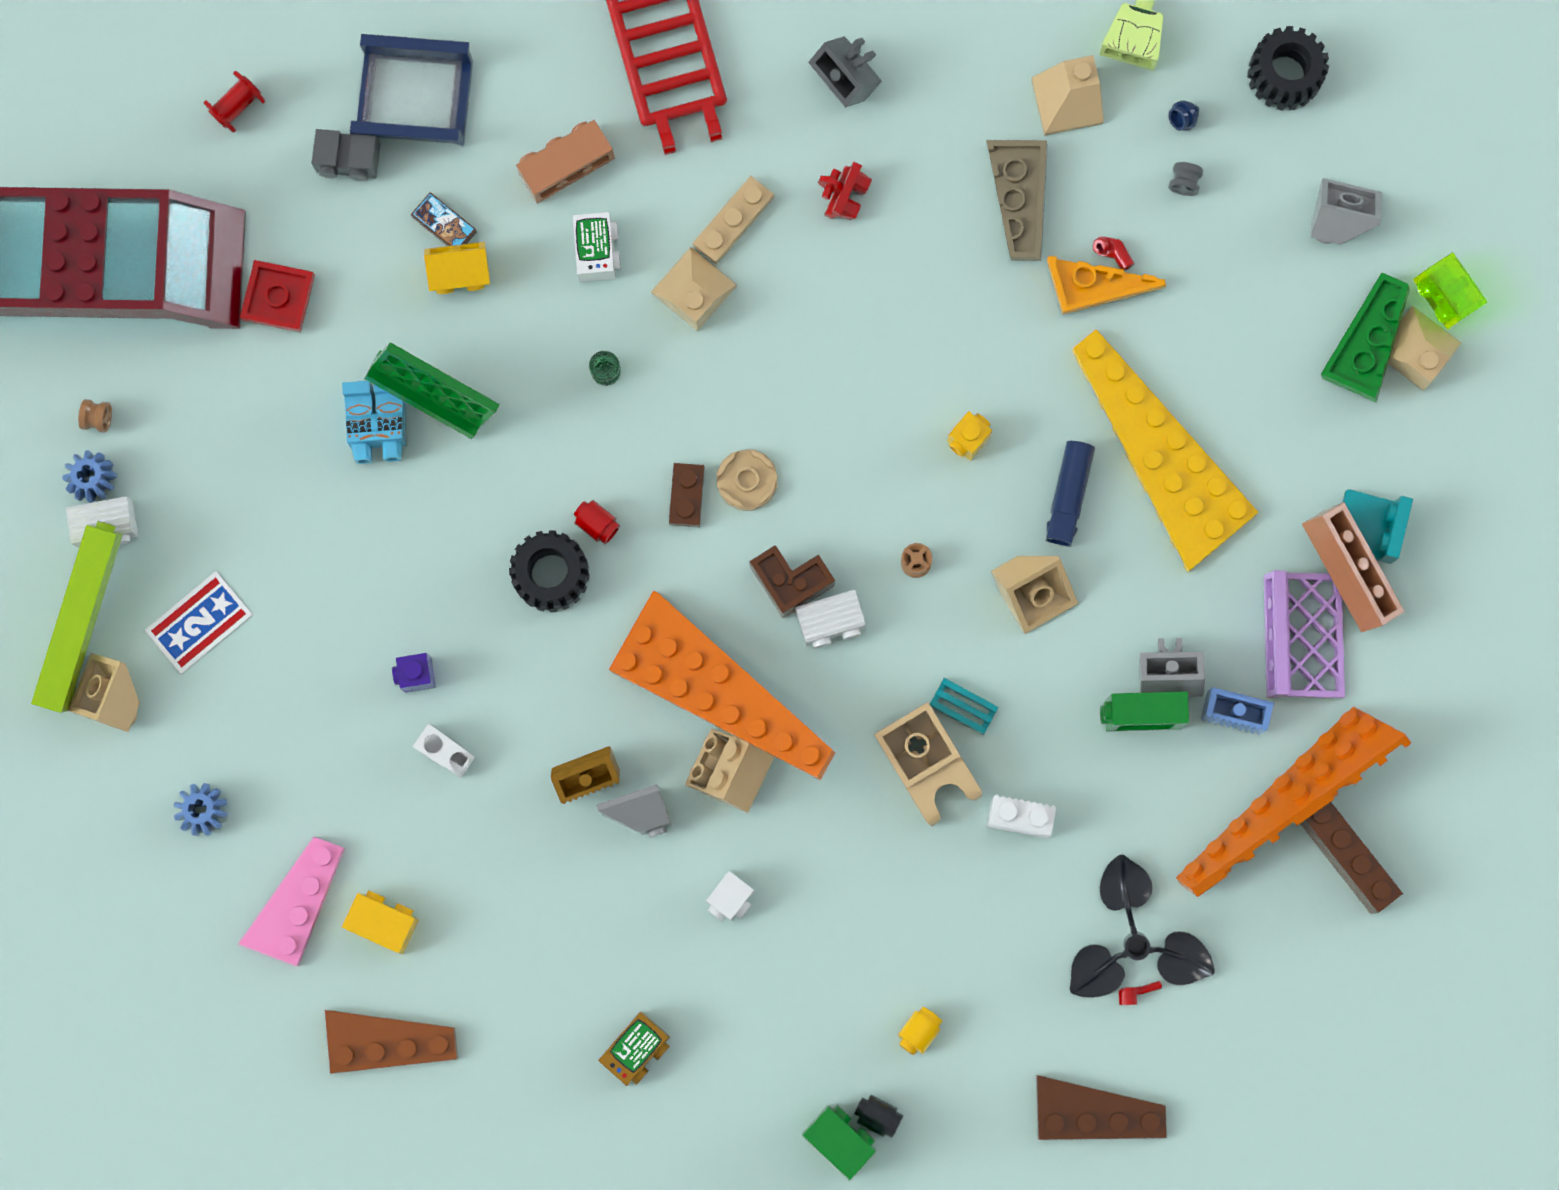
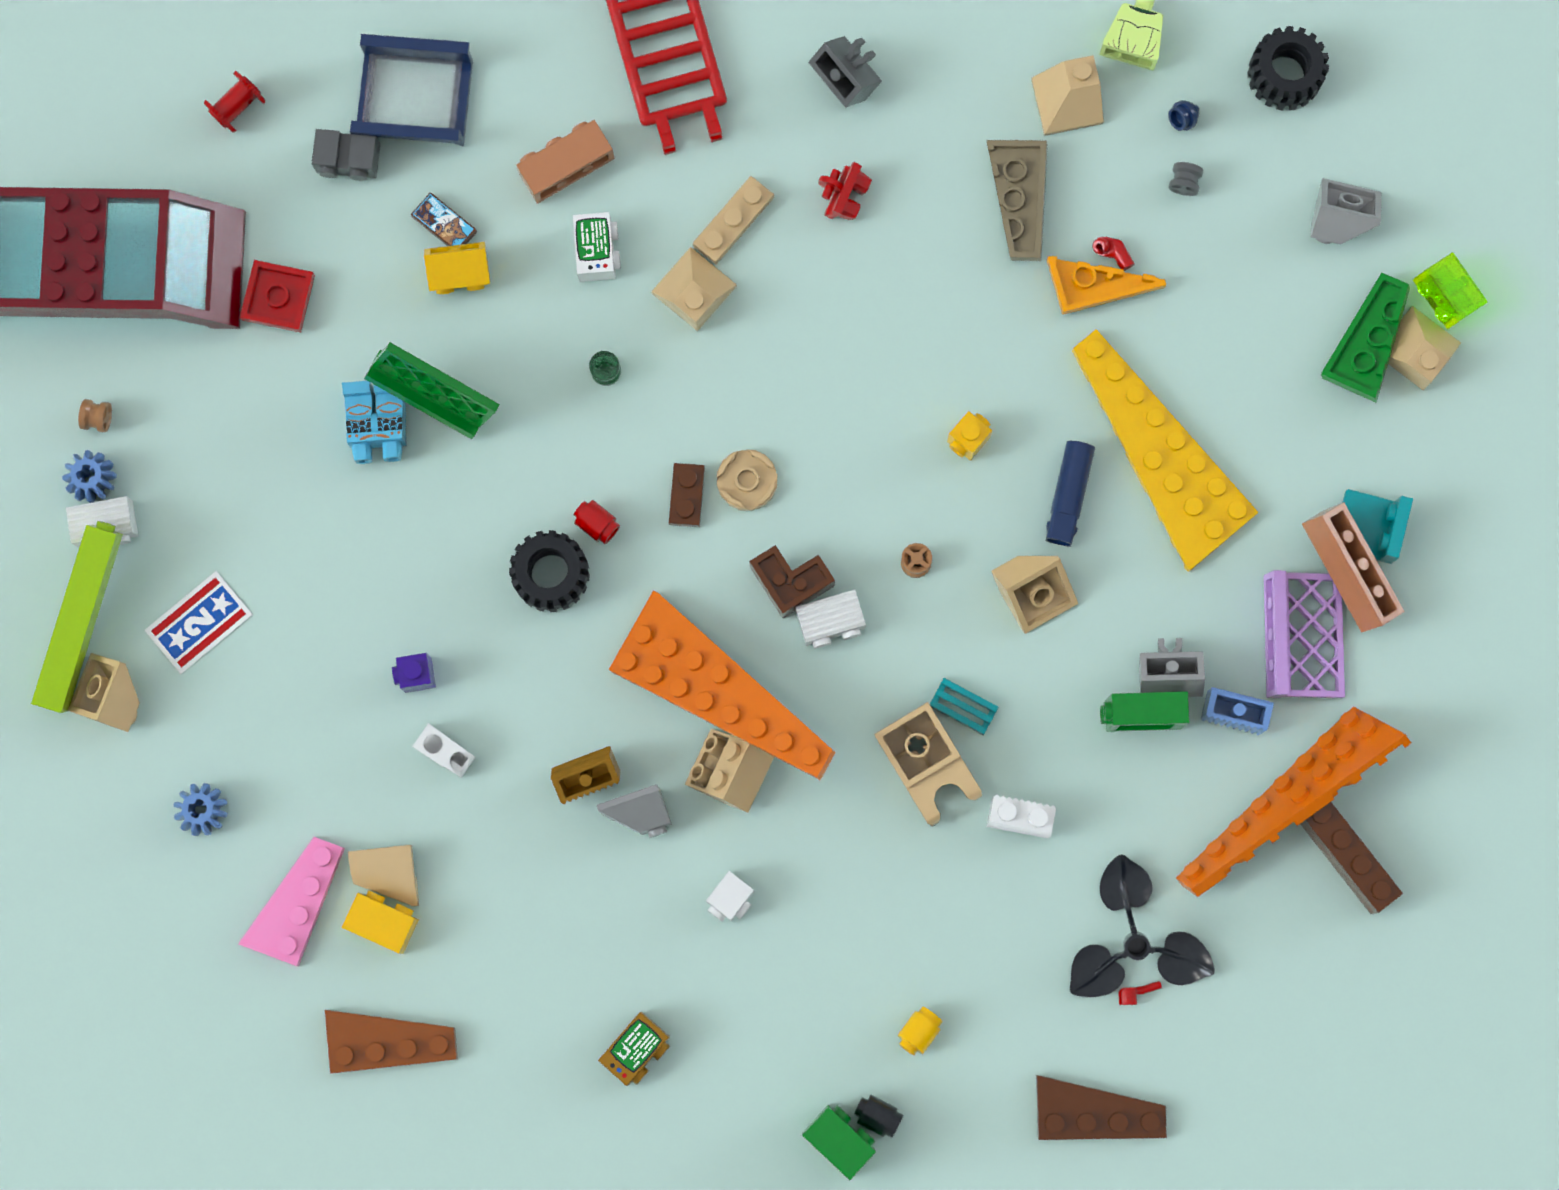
(386, 872): none -> tan slope

